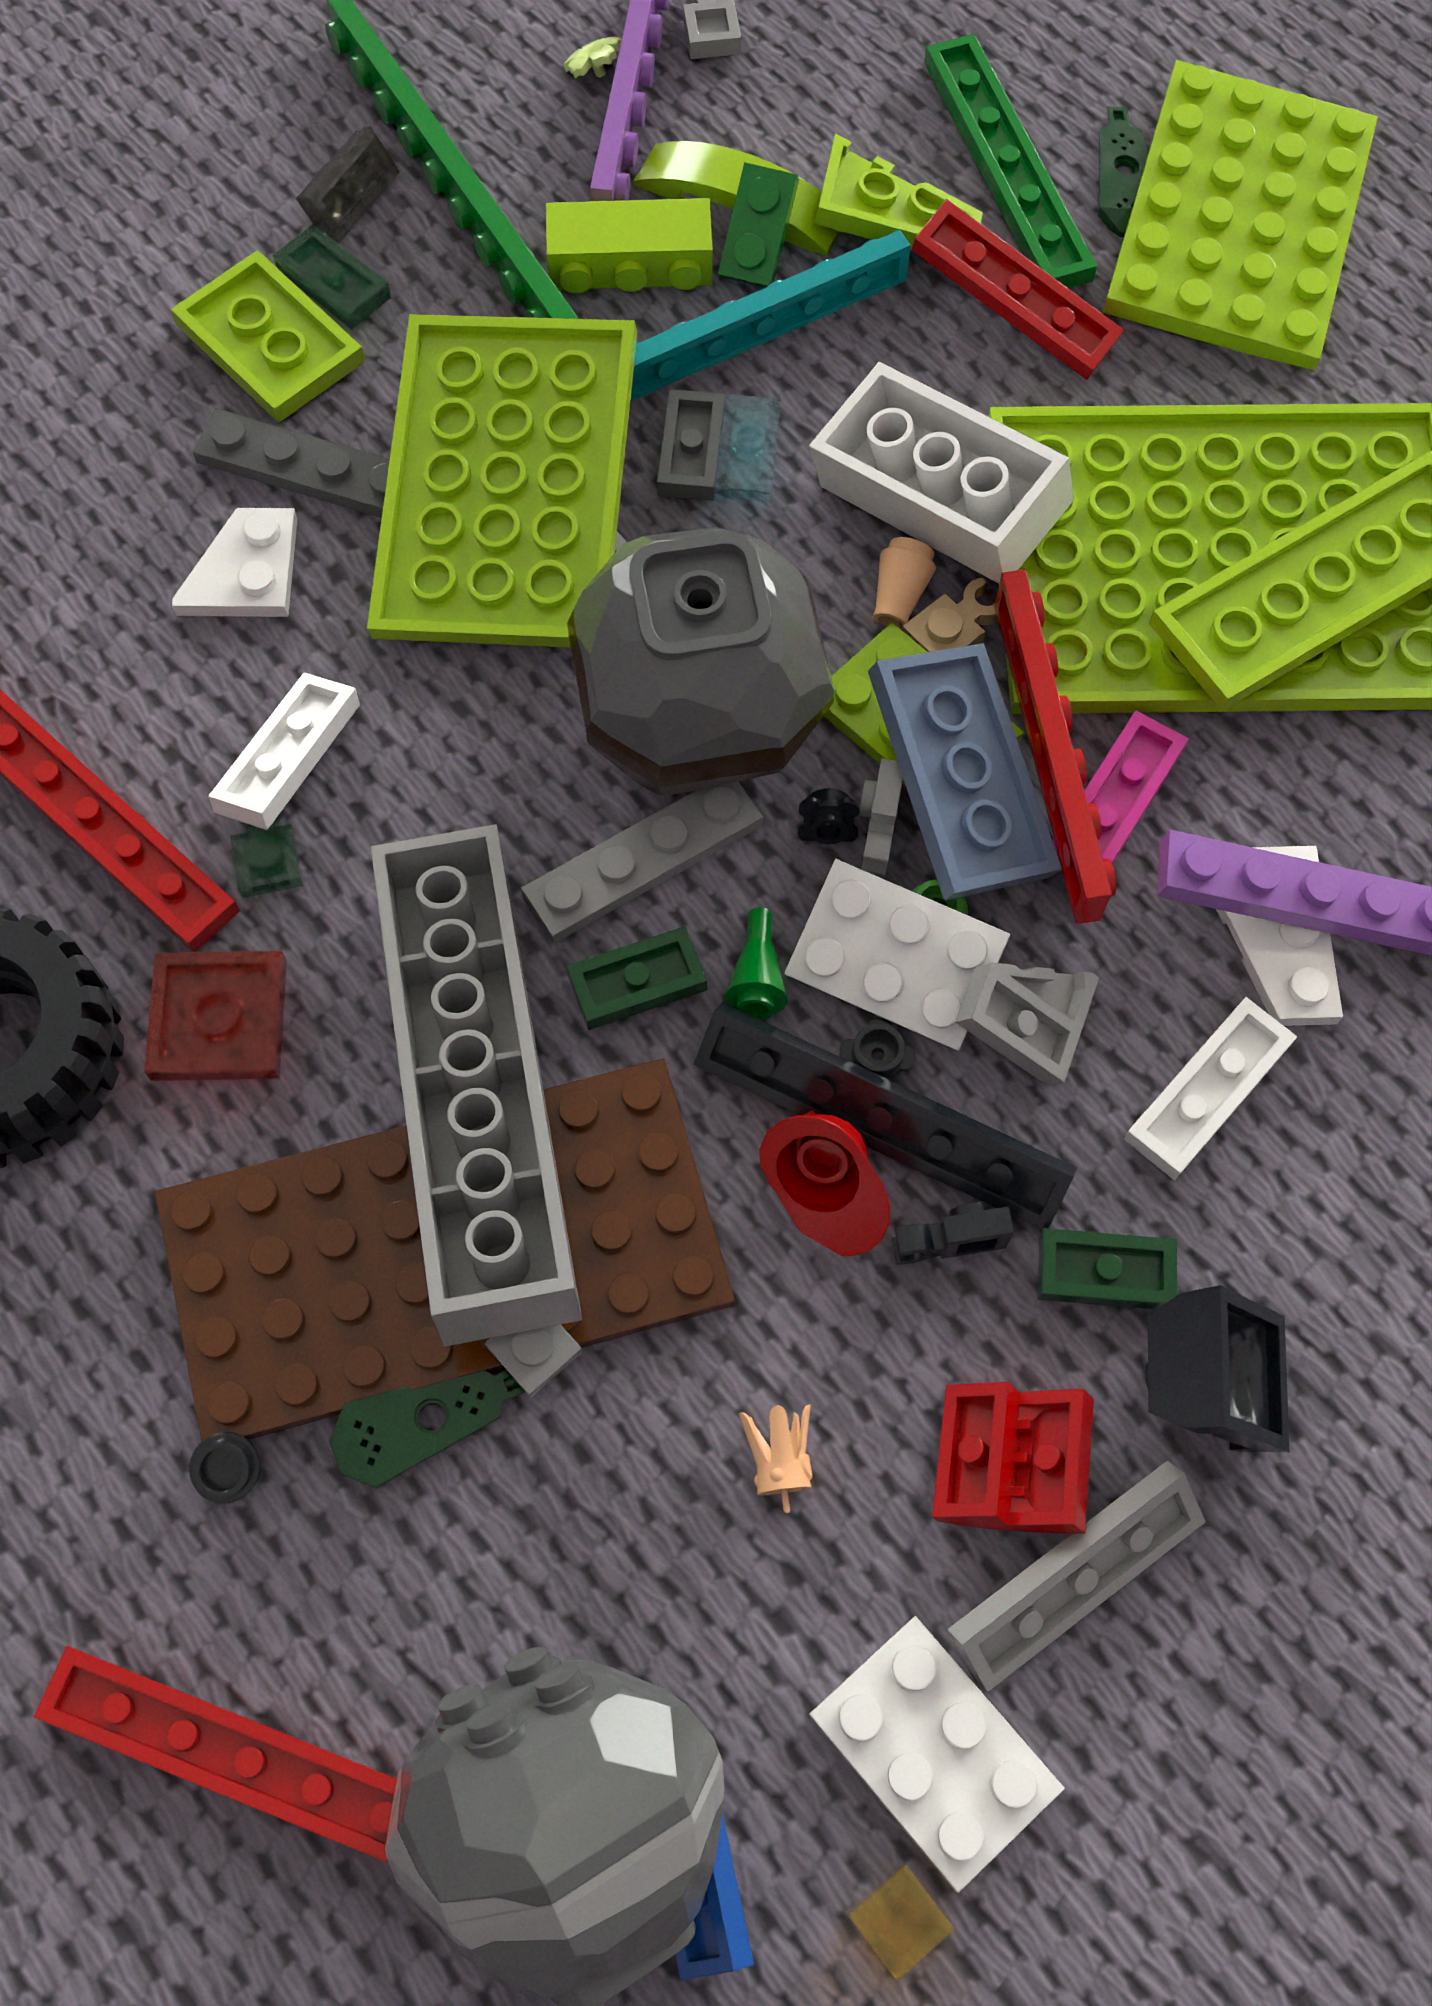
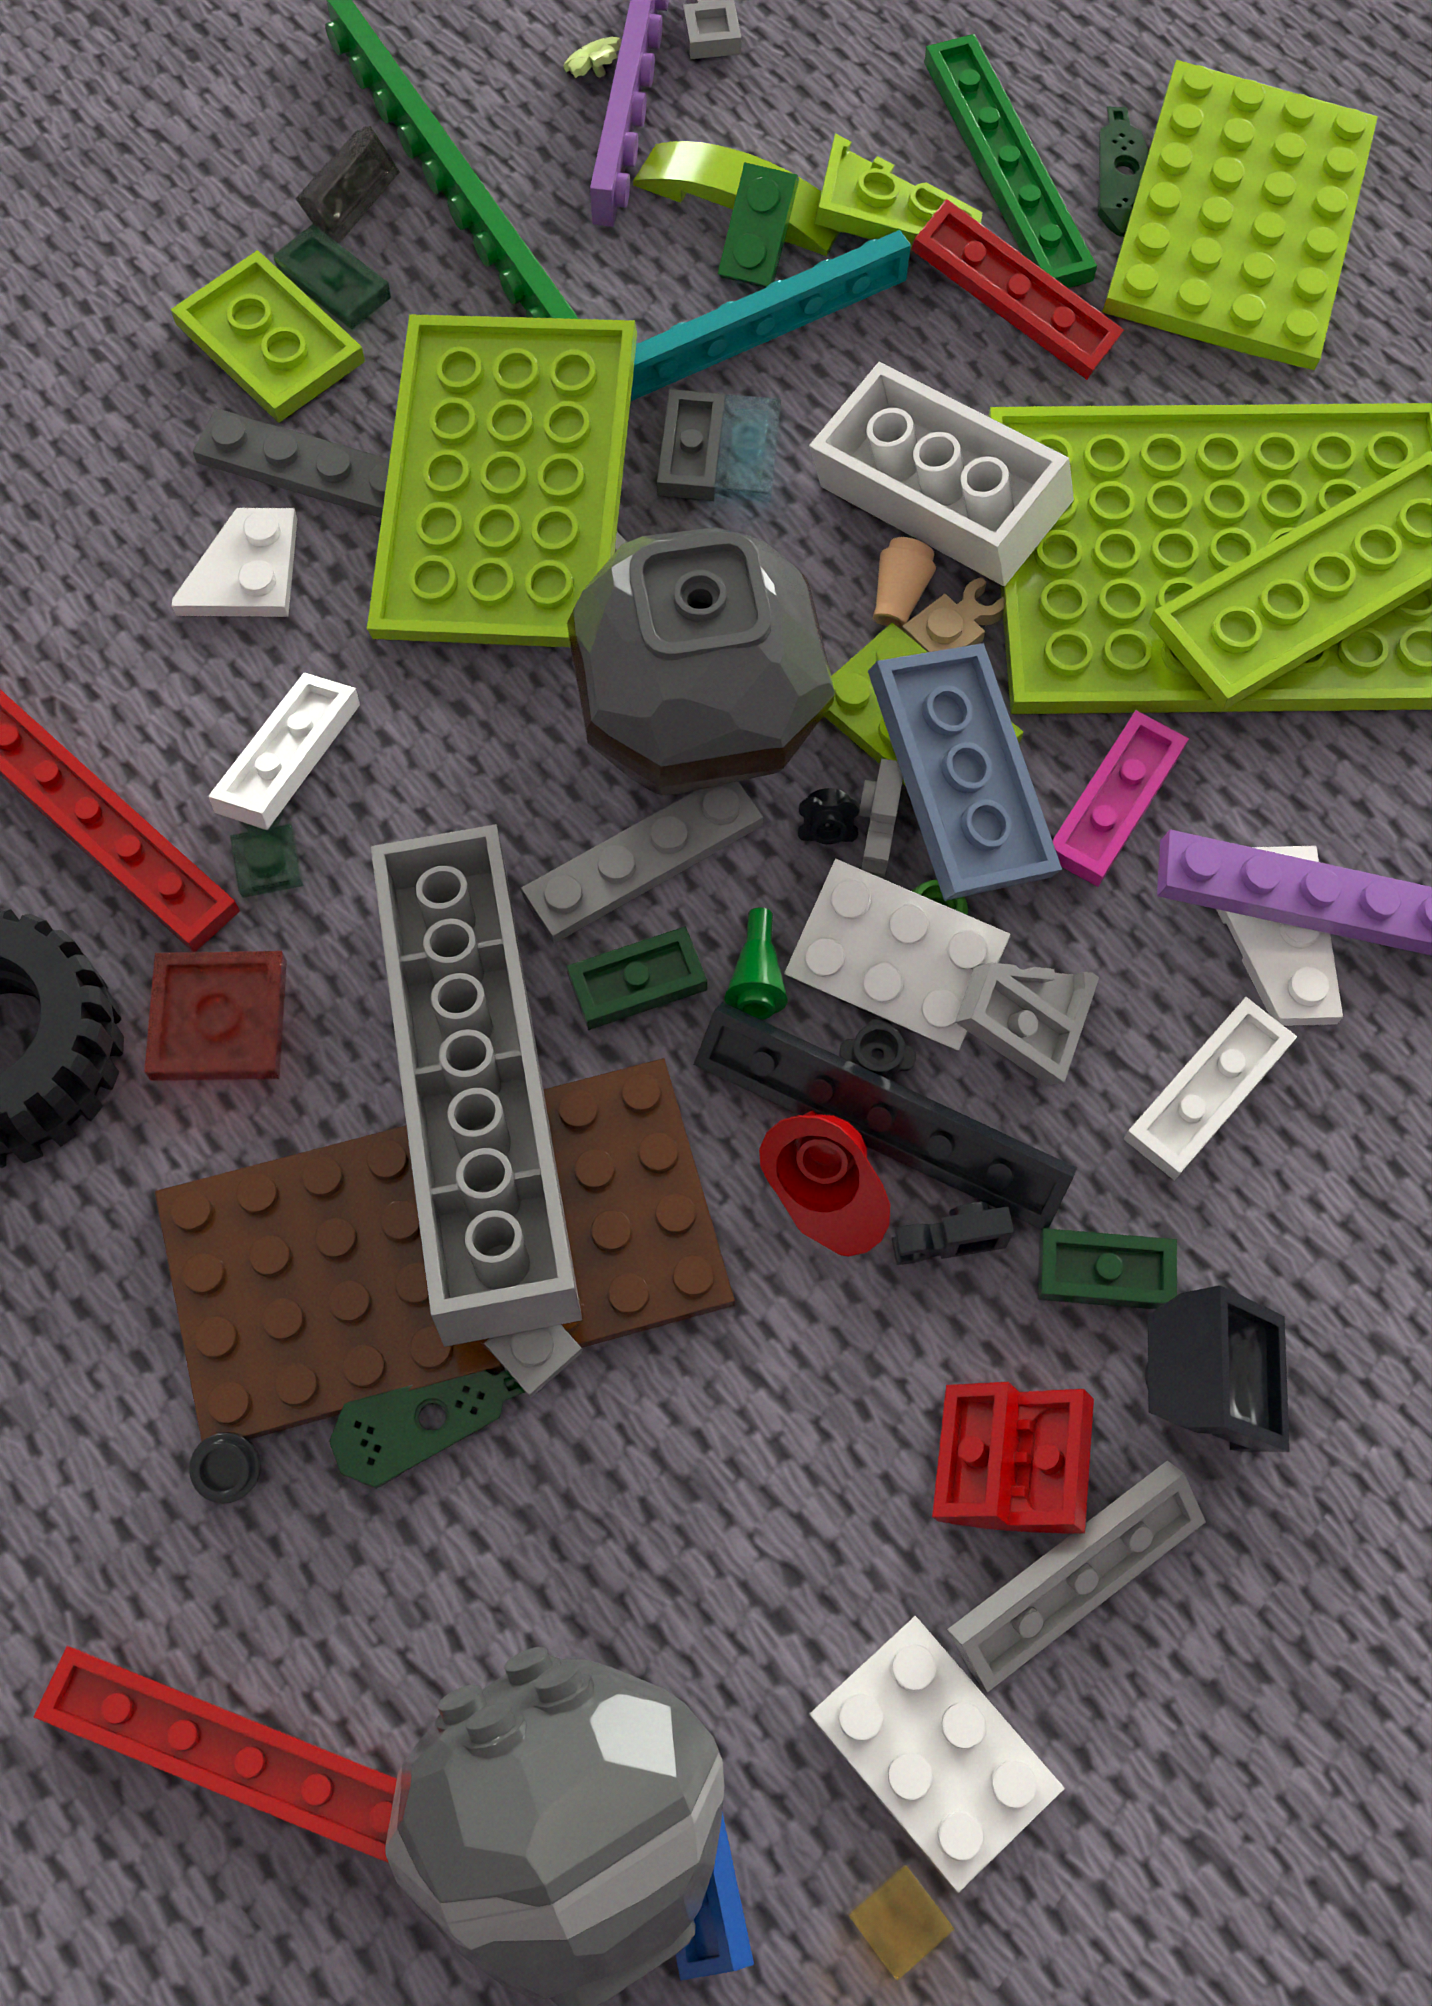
(629, 244): lime brick -> none
(786, 1464): light nougat piece -> none
(1059, 767): red plate -> none

